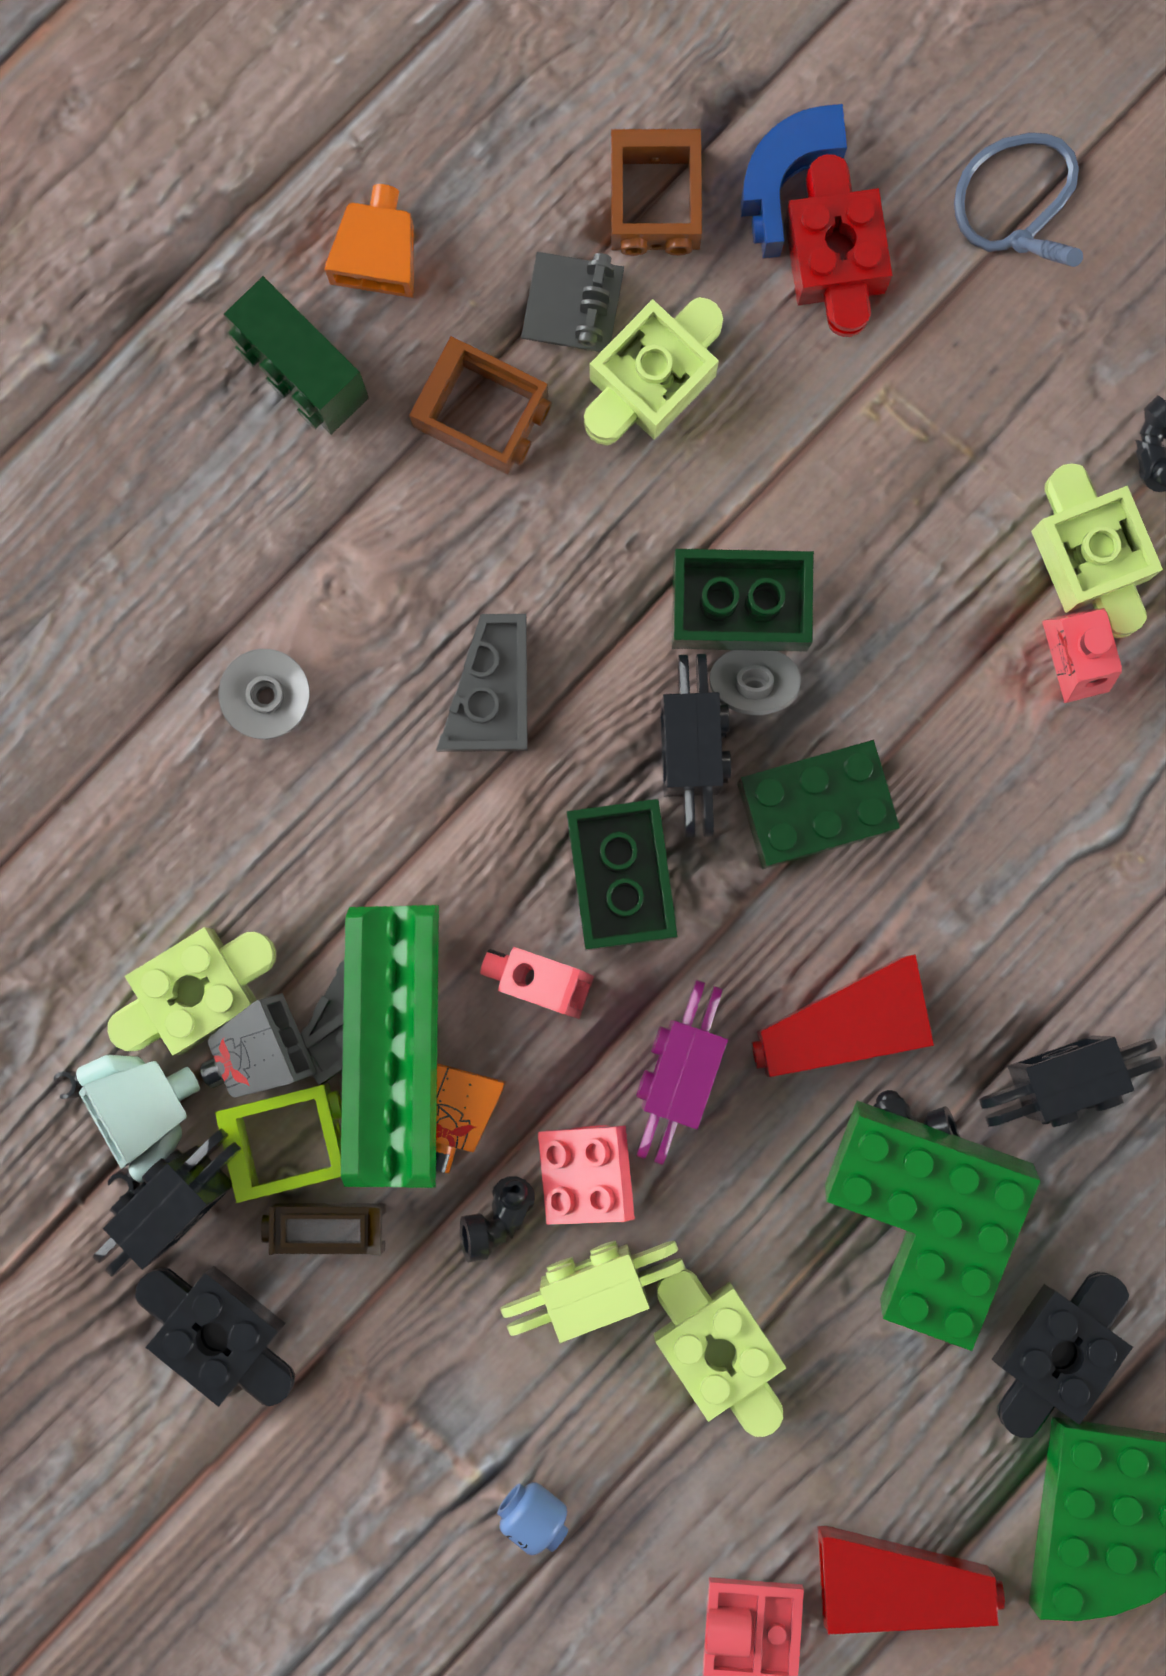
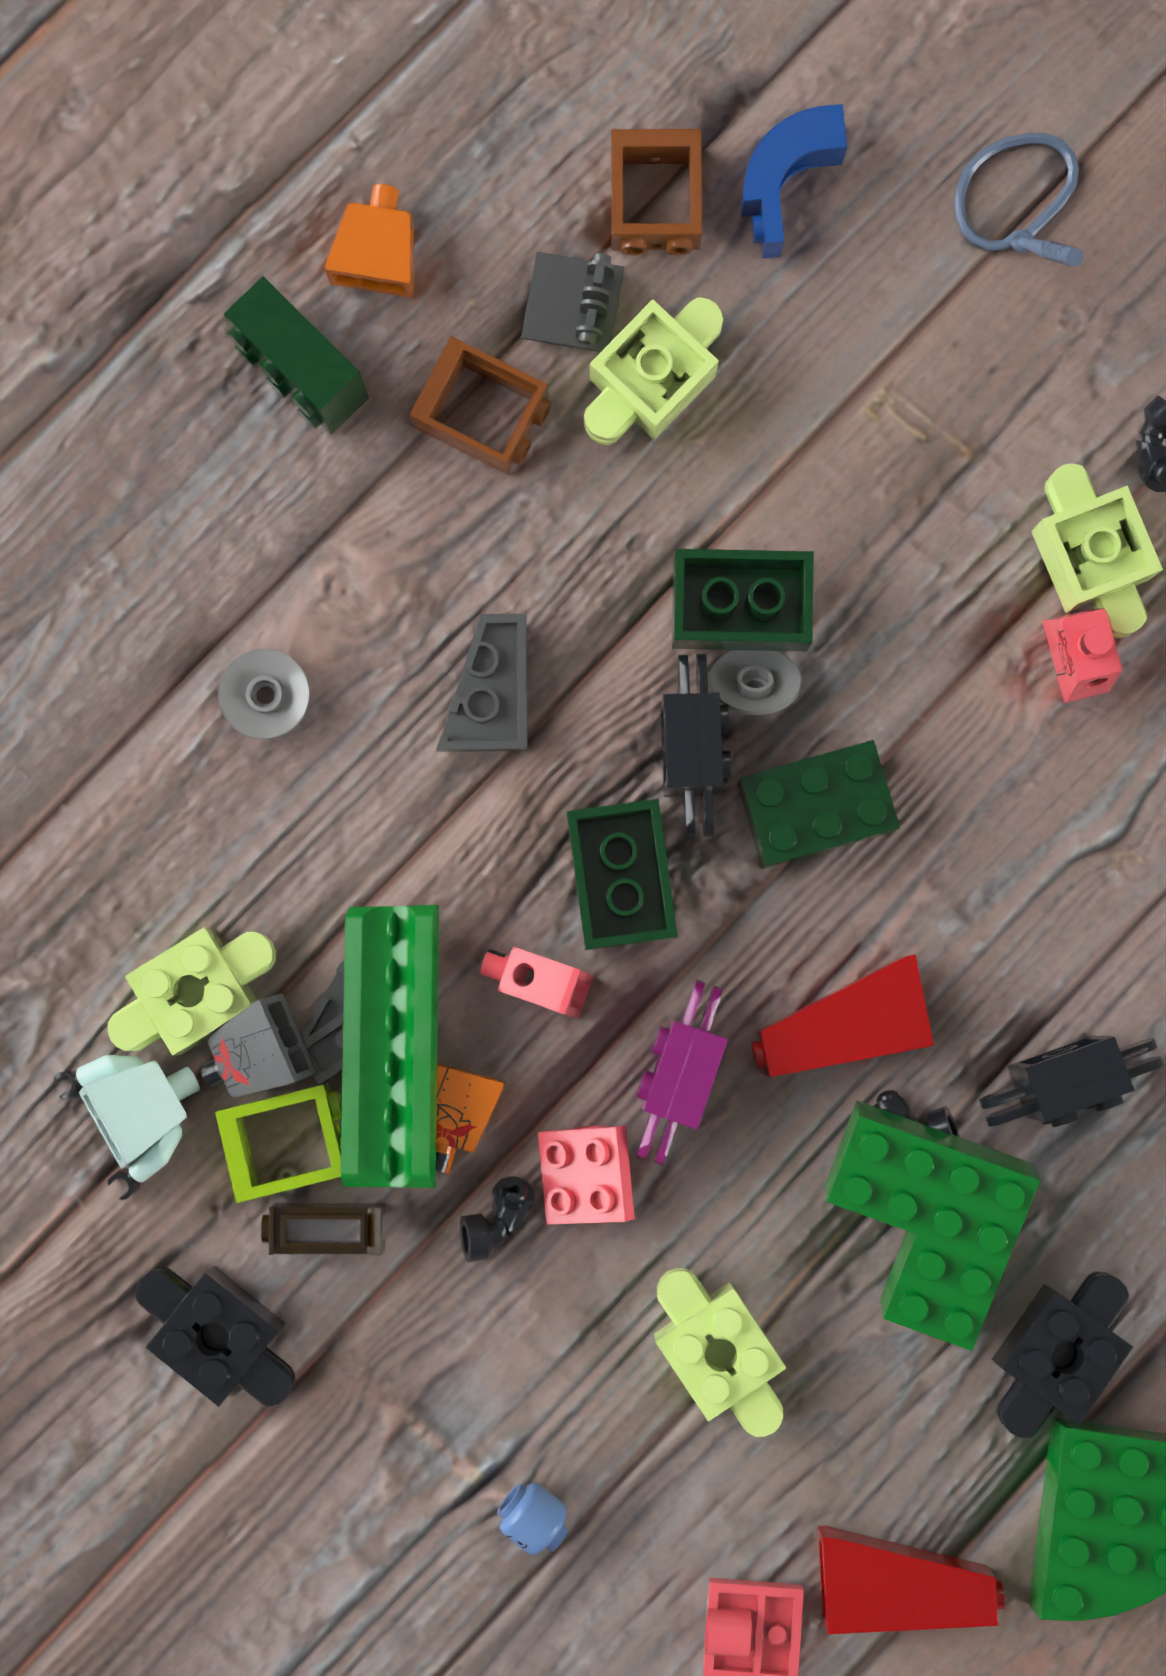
(167, 1203): black brick -> none
(593, 1291): yellowish green brick -> none
(838, 246): red brick -> none

